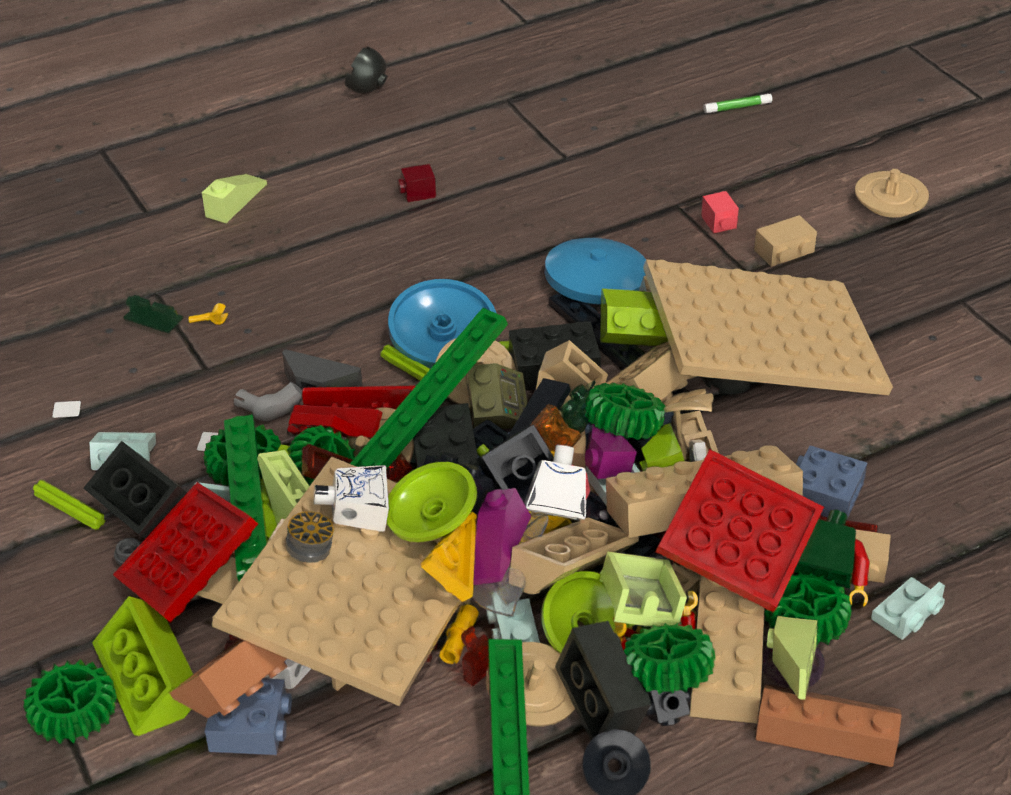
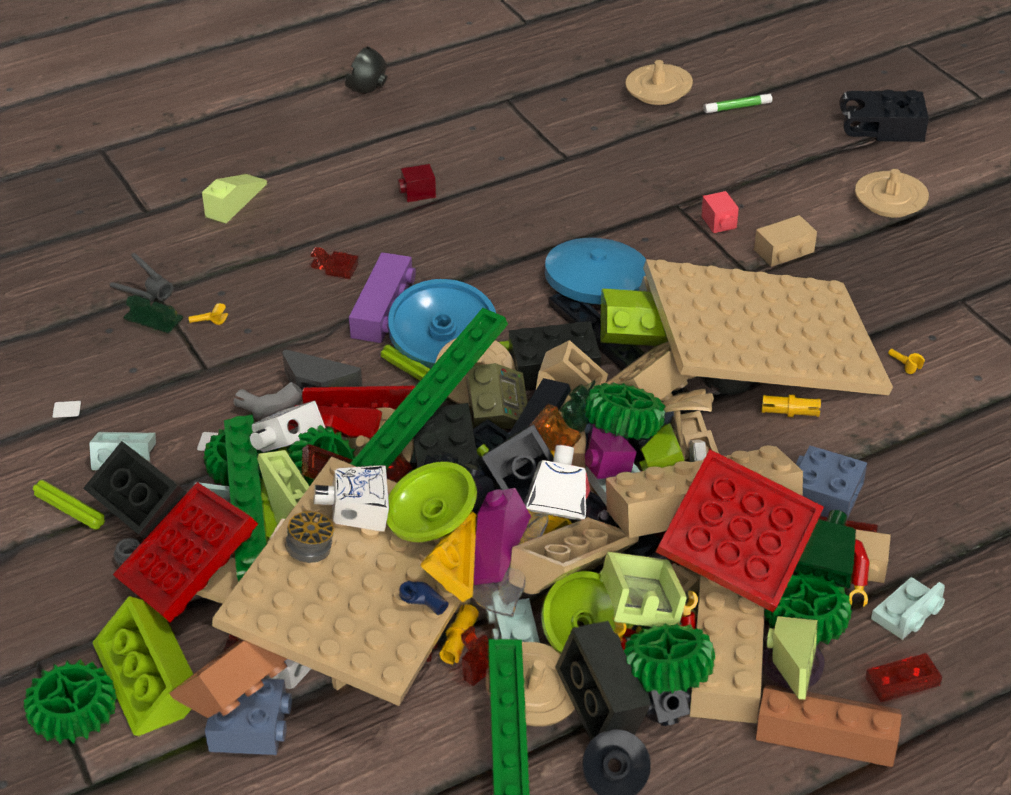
(156, 285): none -> dark grey plant
(273, 430): none -> white torso
(337, 264): none -> clear red plate
(386, 282): none -> medium lavender brick
(422, 594): none -> dark blue arm
(659, 83): none -> tan piece
(791, 405): none -> yellow pin
(886, 115): none -> black brick
(903, 677): none -> clear red plate
(911, 363): none -> yellow hand

